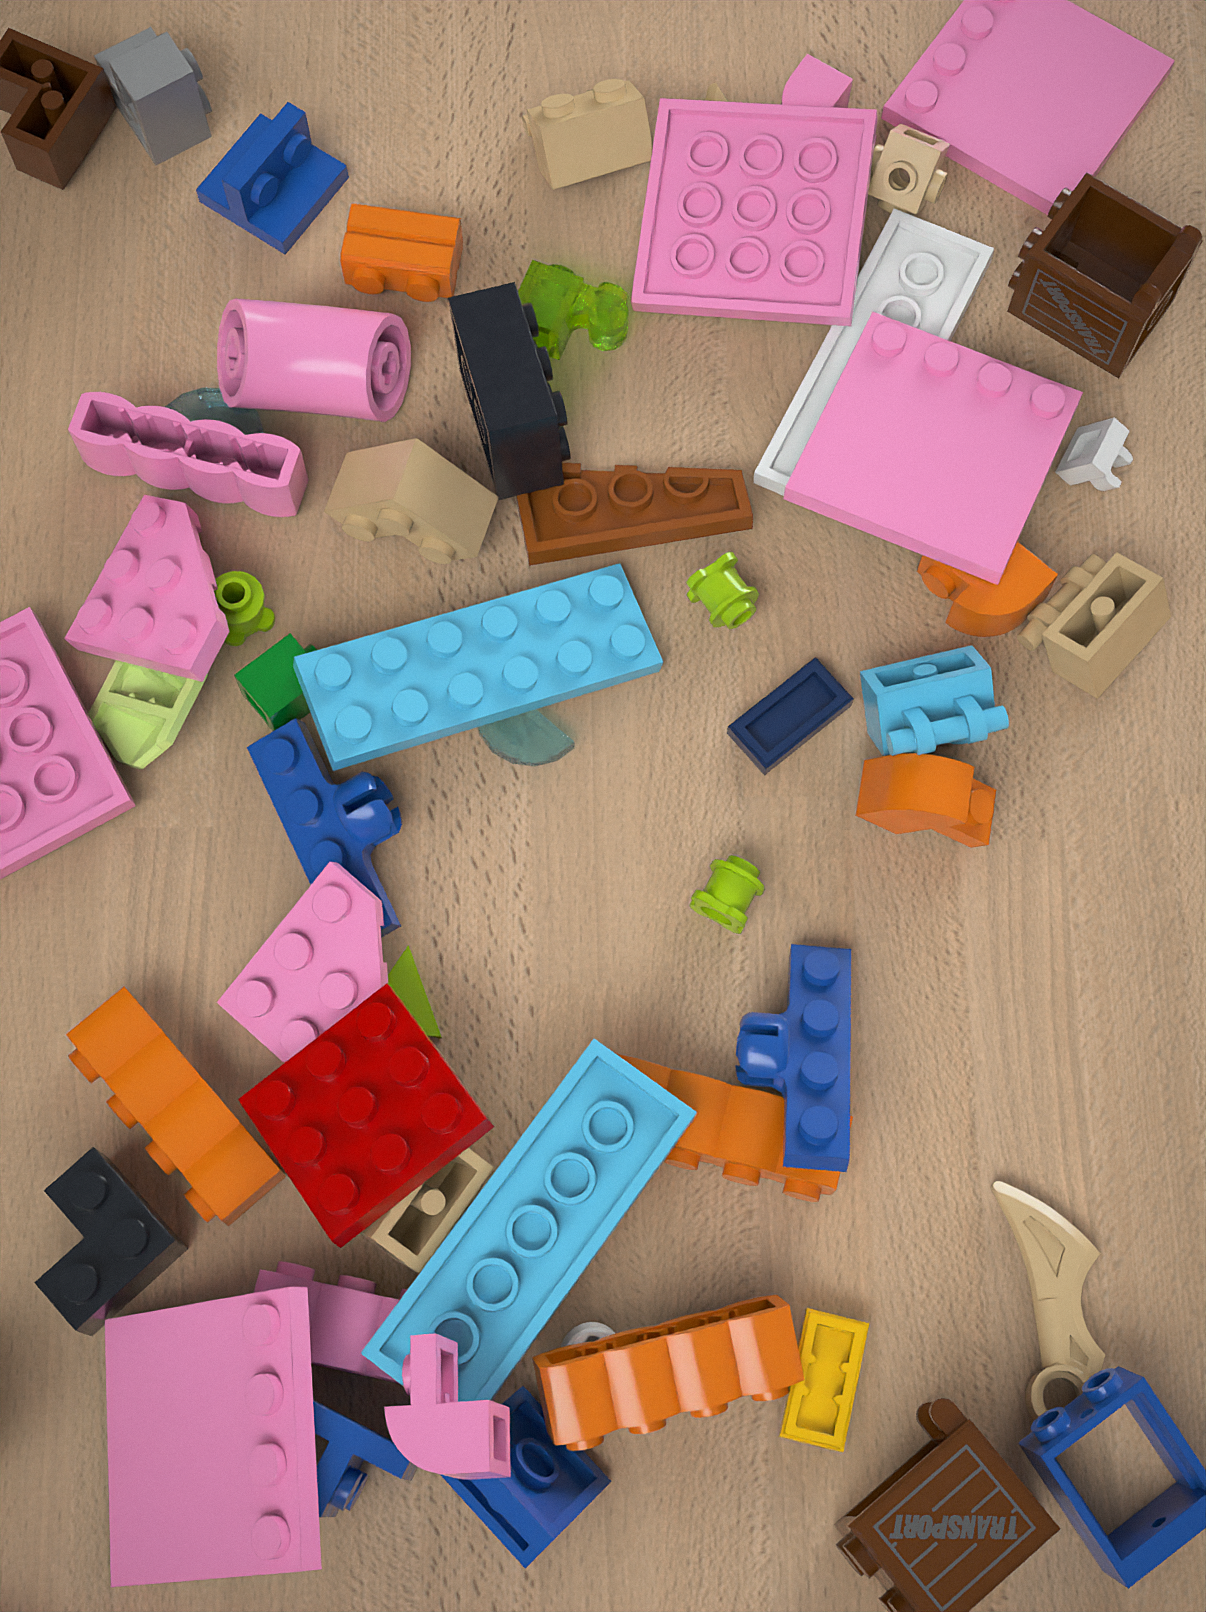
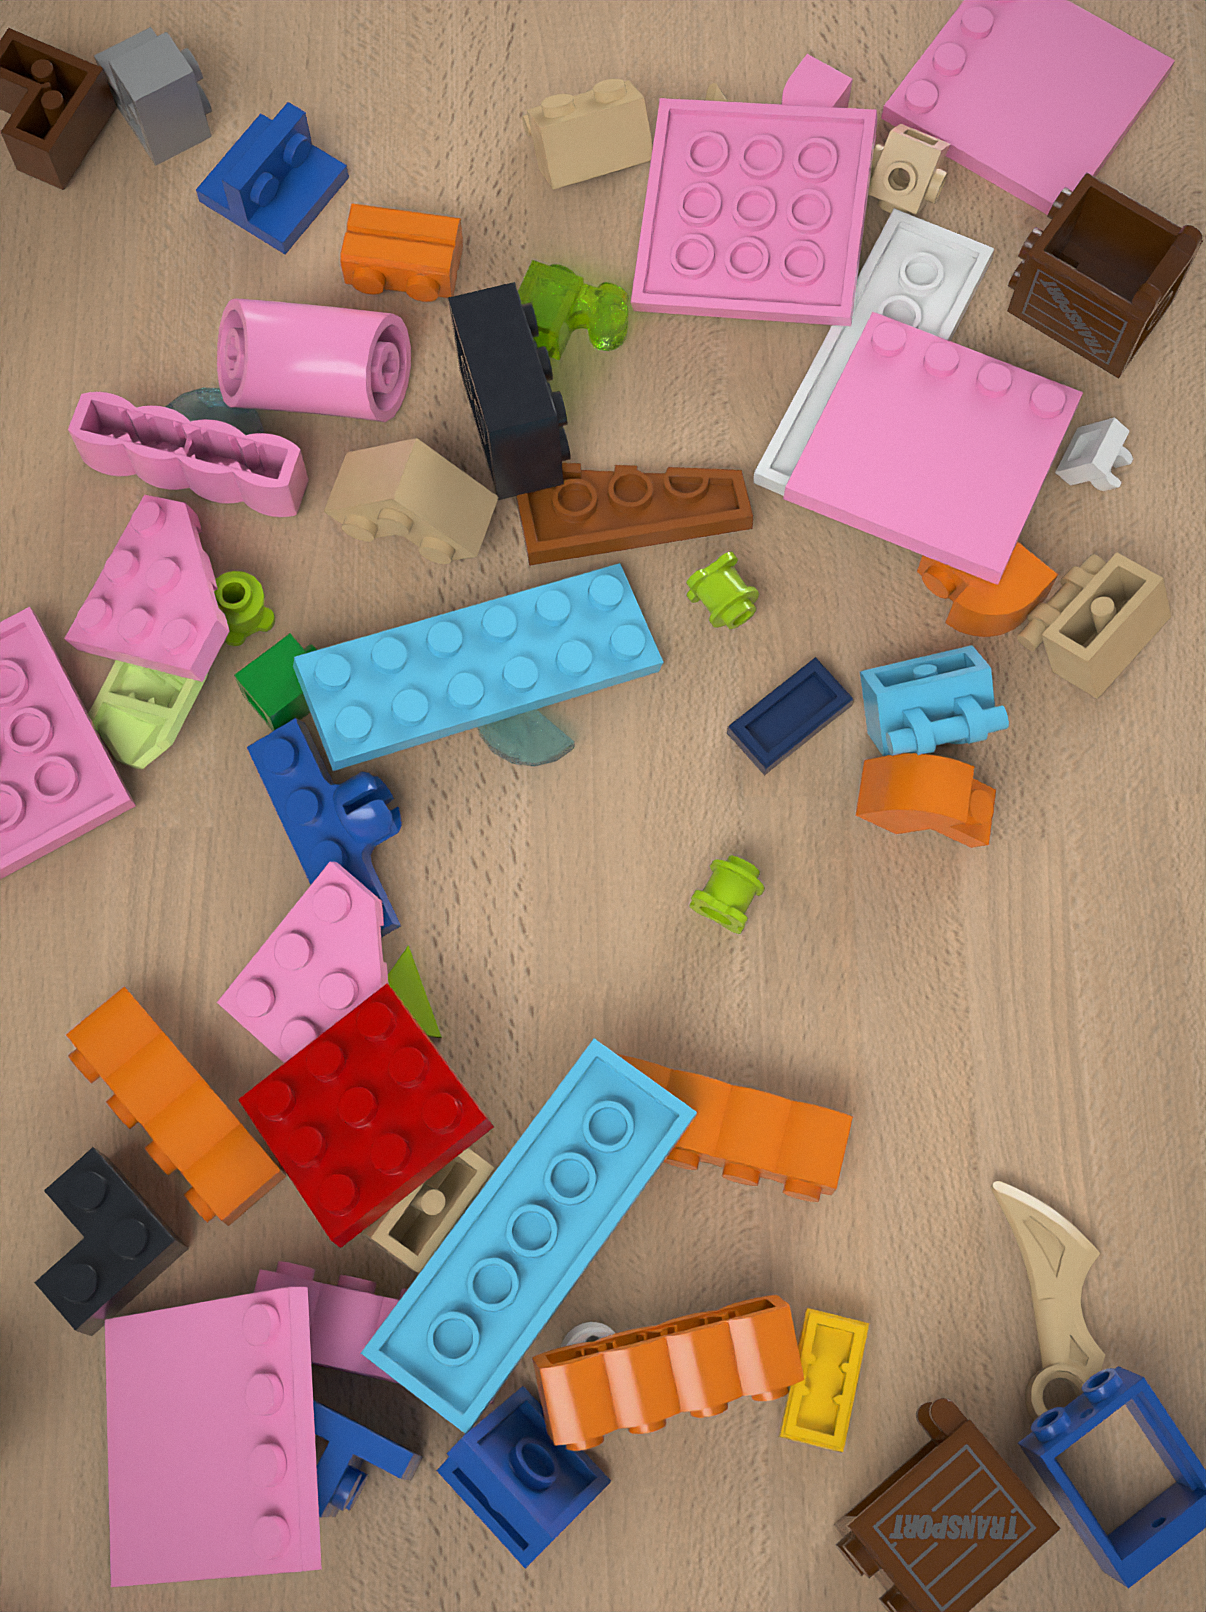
(439, 1431): bright pink brick -> none
(807, 1057): blue plate -> none

